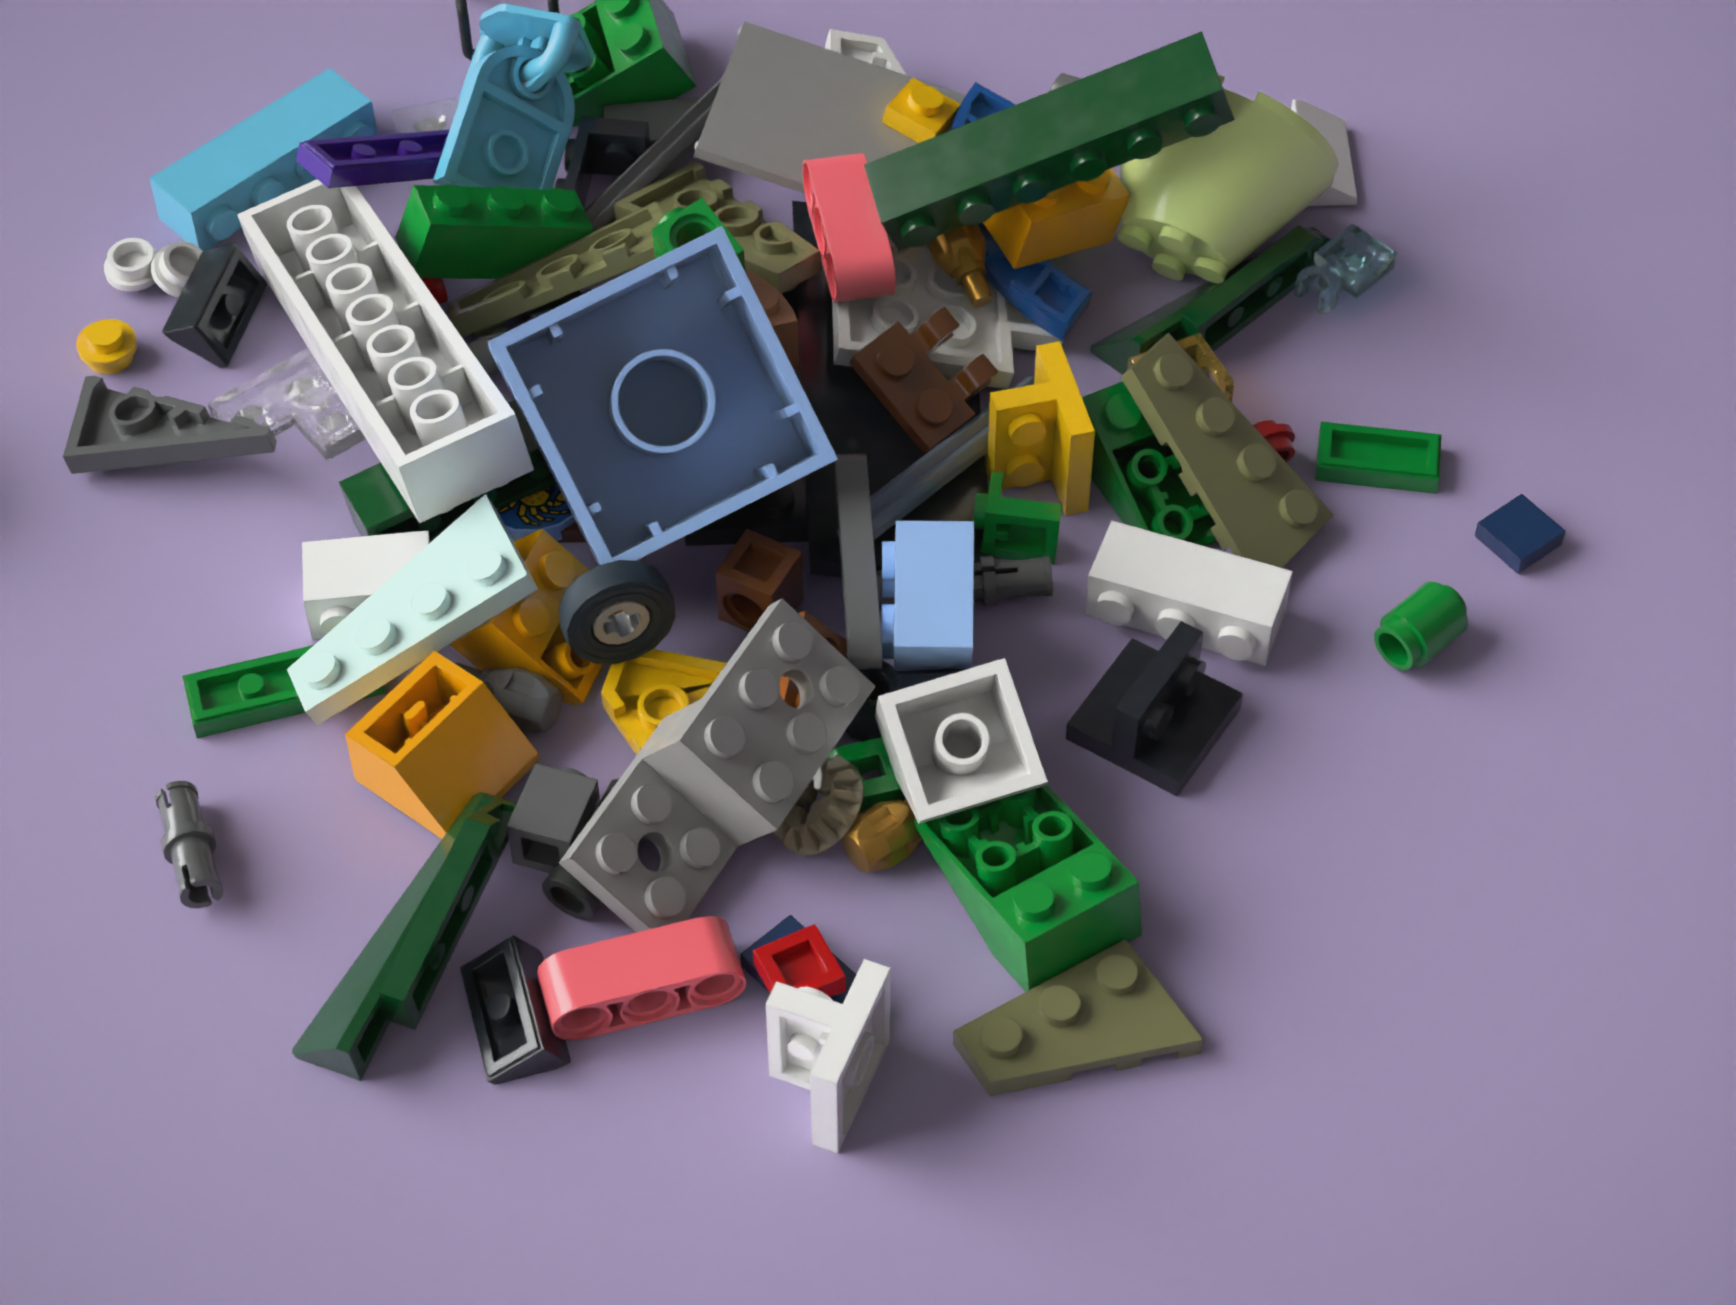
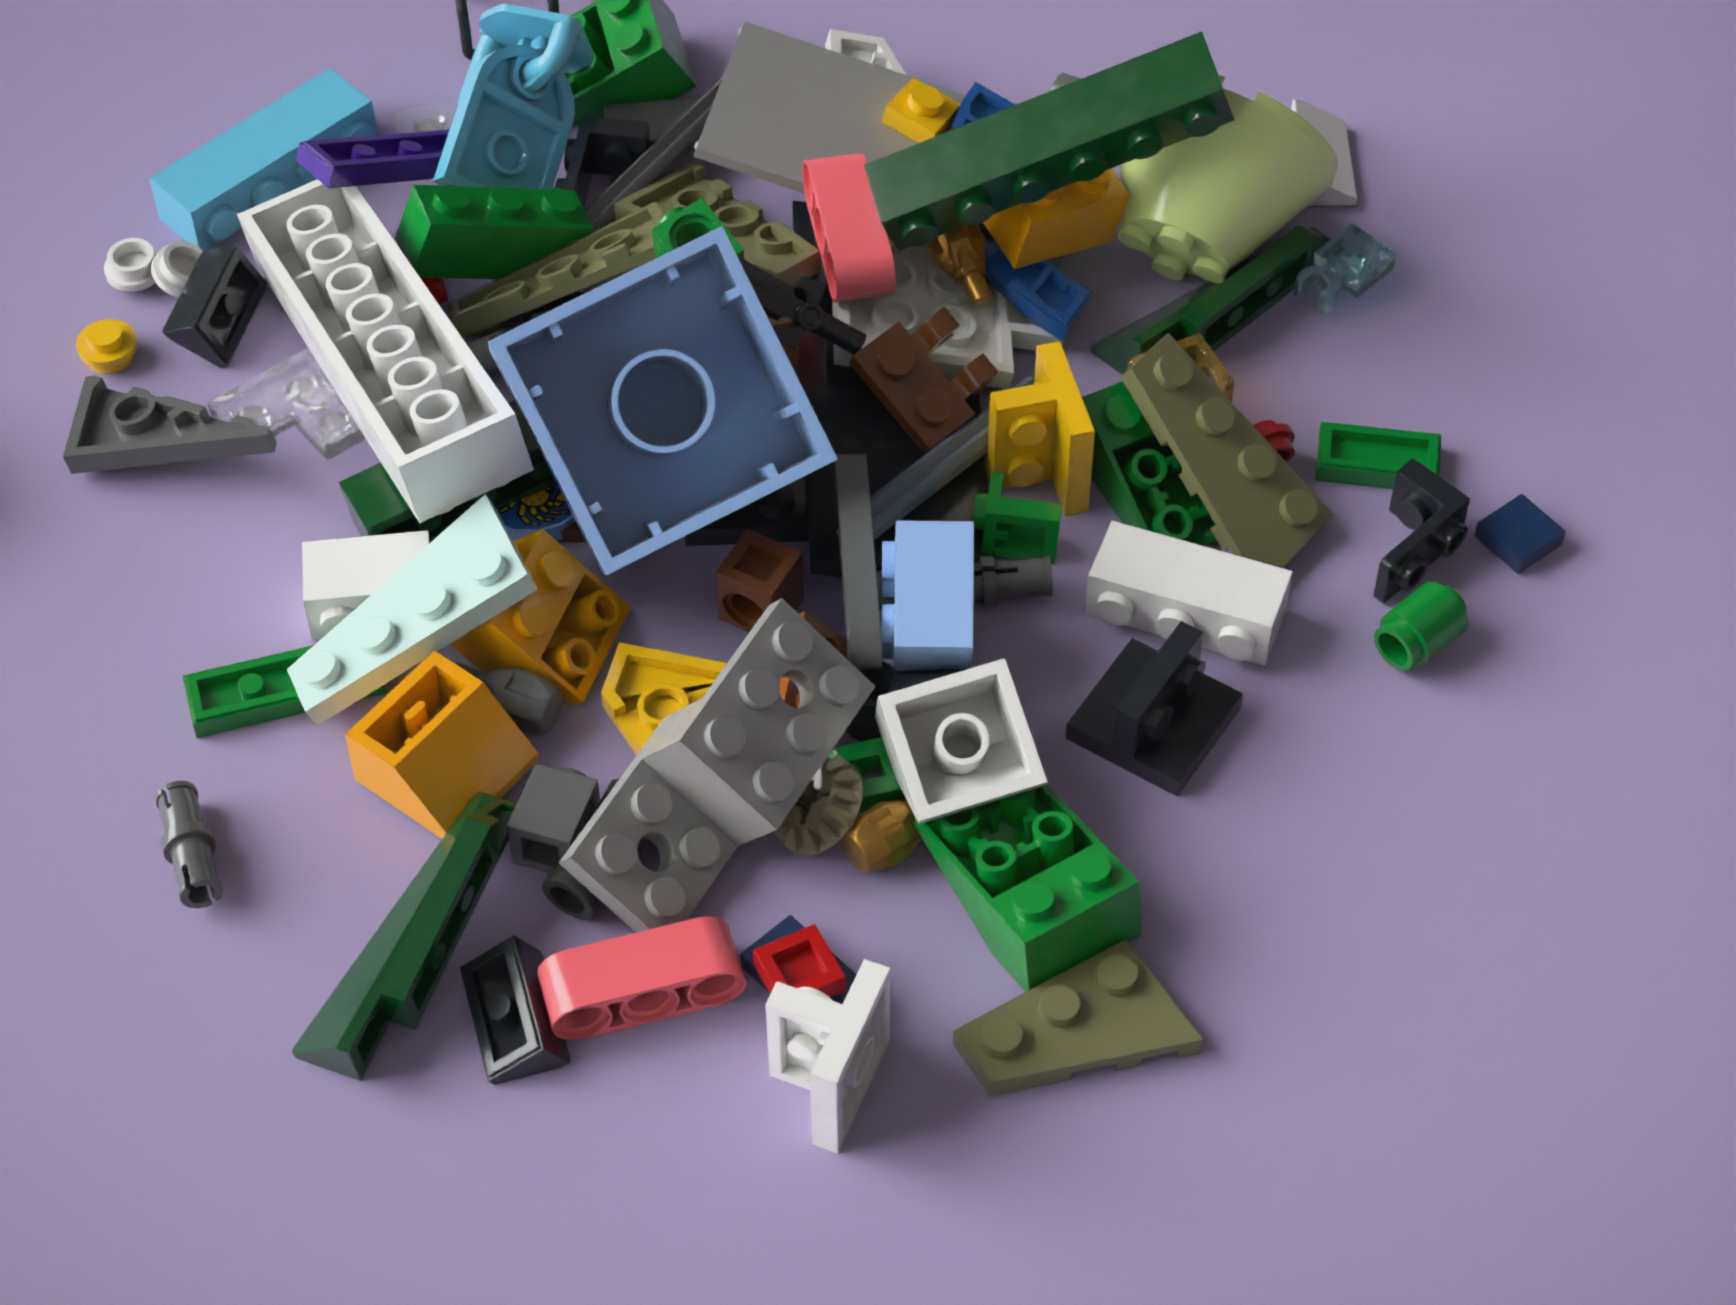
(614, 587): black bush -> none
(780, 301): none -> black sword
(1437, 516): none -> black bracket

